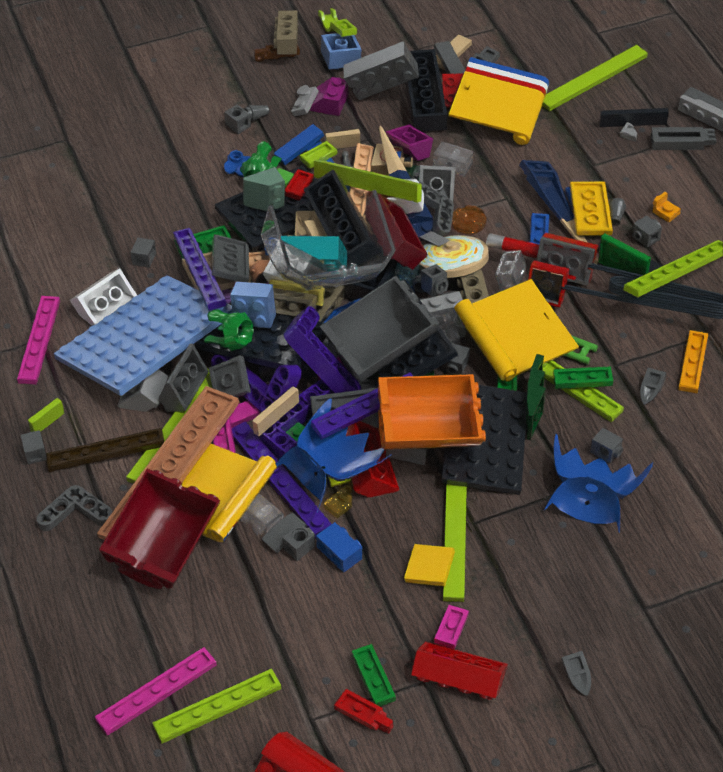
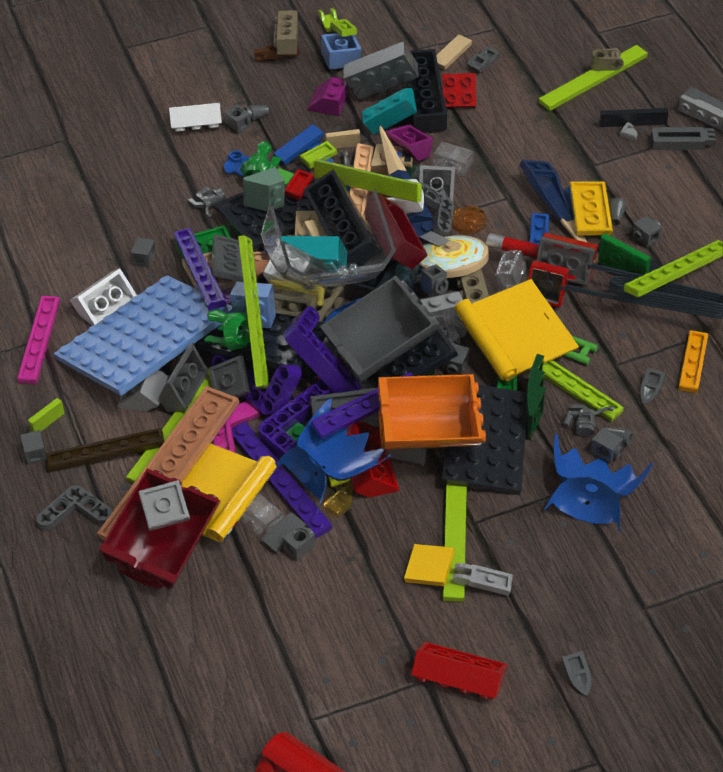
(155, 691): dark pink tile -> none
(164, 505): none -> light grey tile
(195, 116): none -> white slope
(208, 199): none -> dark grey piece
(216, 706): lime tile -> none
(253, 312): none -> lime tile
(275, 411): tan tile -> none
(305, 100): light grey hinge -> none
(339, 547): blue brick -> none
(363, 711): red hinge -> none
(373, 675): green plate -> none
(390, 110): none -> teal slope
(449, 58): dark grey tile -> none
(451, 626): dark pink plate -> none
(483, 578): none -> light grey hinge
(500, 98): yellow door -> none
(583, 377): green plate -> none
(585, 419): none -> dark grey piece
(605, 58): none -> dark tan piece
(623, 433): none -> dark grey cone
(664, 208): light orange bracket -> none

